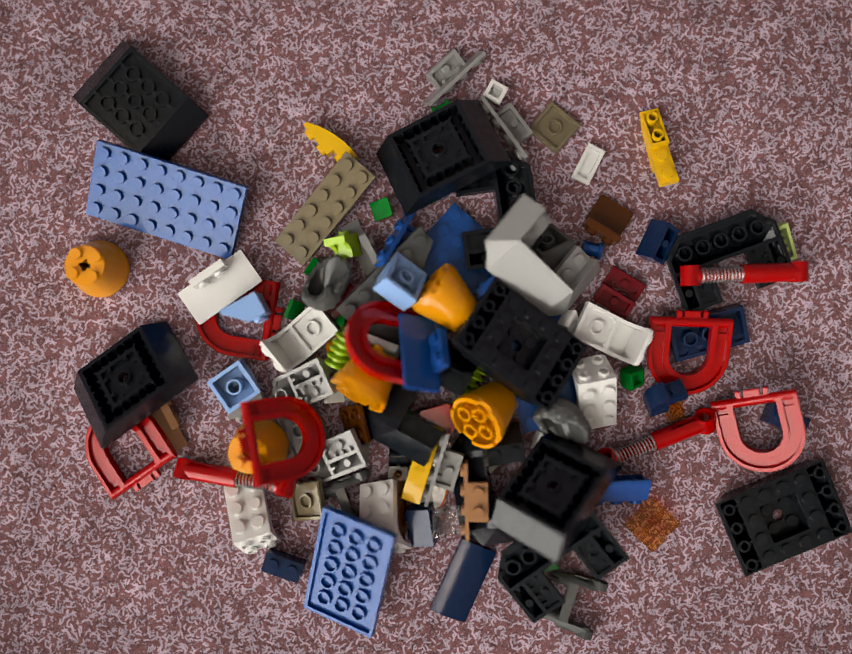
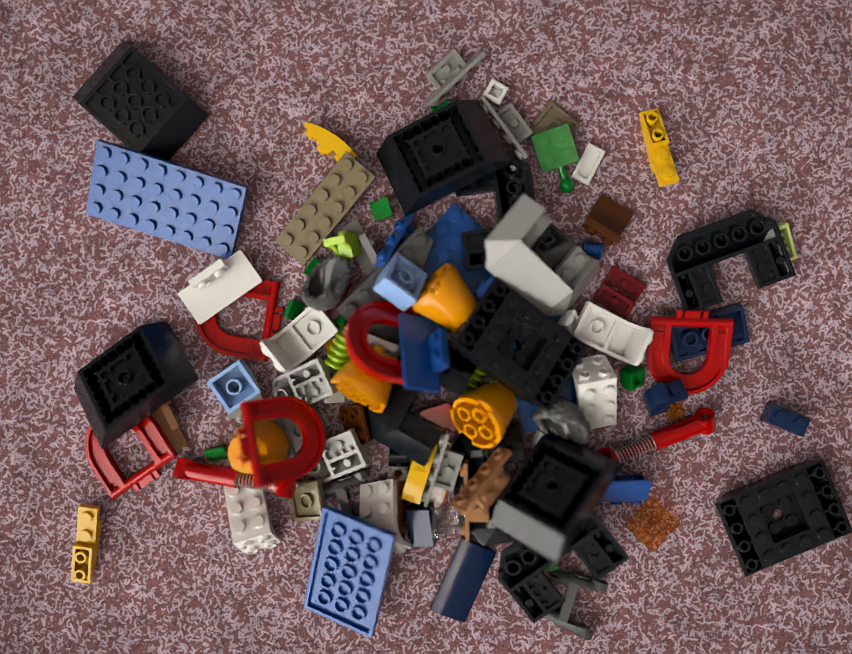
(87, 543): none -> yellow slope
(107, 269): light orange cone -> none
(217, 453): none -> green slope
(249, 308): light blue slope -> none
(283, 565): dark blue brick -> none
(486, 483): none -> medium nougat bracket
(554, 151): none -> green plate
(657, 241): dark blue brick -> none
(746, 273): red piece -> none
(758, 459): piece -> none

